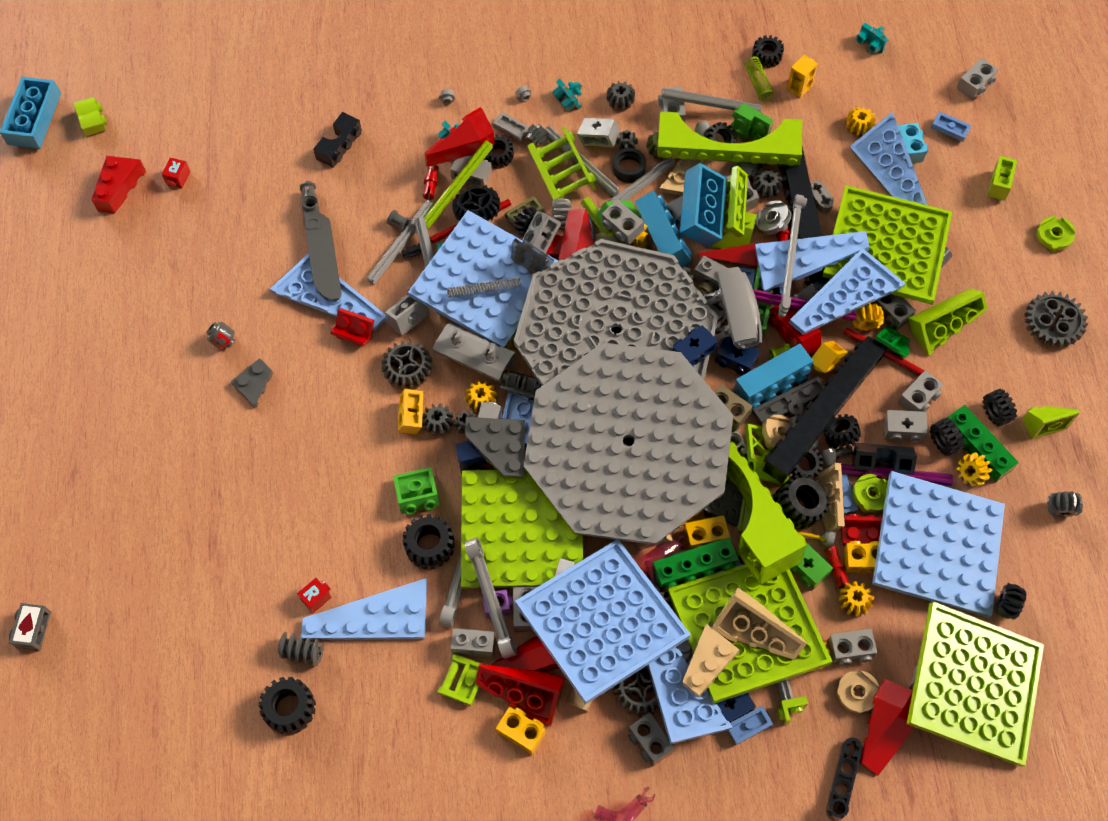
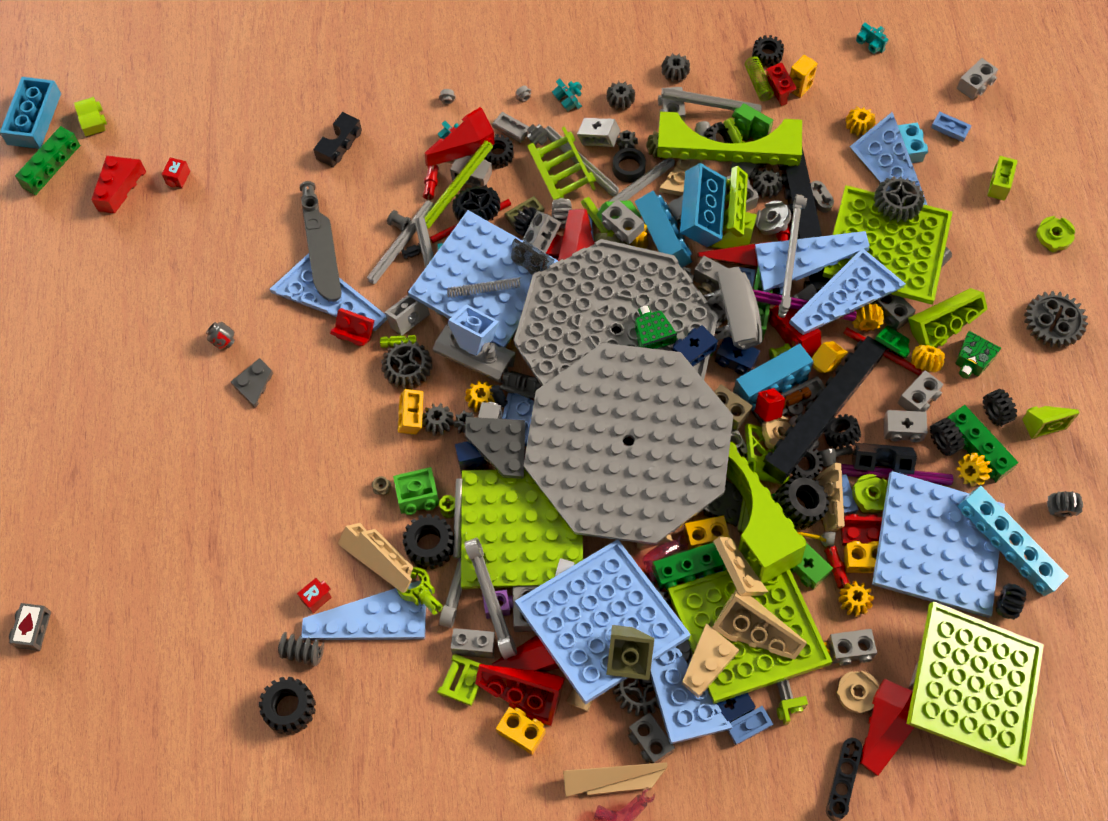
(47, 160): none -> green brick
(377, 554): none -> tan wedge
(381, 481): none -> dark tan plate
(386, 342): none -> lime axle
(423, 592): none -> lime pin
(443, 506): none -> lime bush
(458, 519): none -> light grey bar
(472, 329): none -> light blue slope
(498, 395): none -> black piece
(612, 779): none -> tan wedge
(630, 653): none -> olive slope
(653, 329): none -> green torso
(675, 67): none -> dark grey gear
(733, 131): none -> lime axle
(741, 572): none -> tan wing
(769, 404): none -> red brick
(780, 82): none -> red bracket
(797, 396): none -> reddish brown axle
(899, 199): none -> dark grey gear
(928, 358): none -> yellow gear
(975, 355): none -> green torso
(1022, 545): none -> medium azure brick

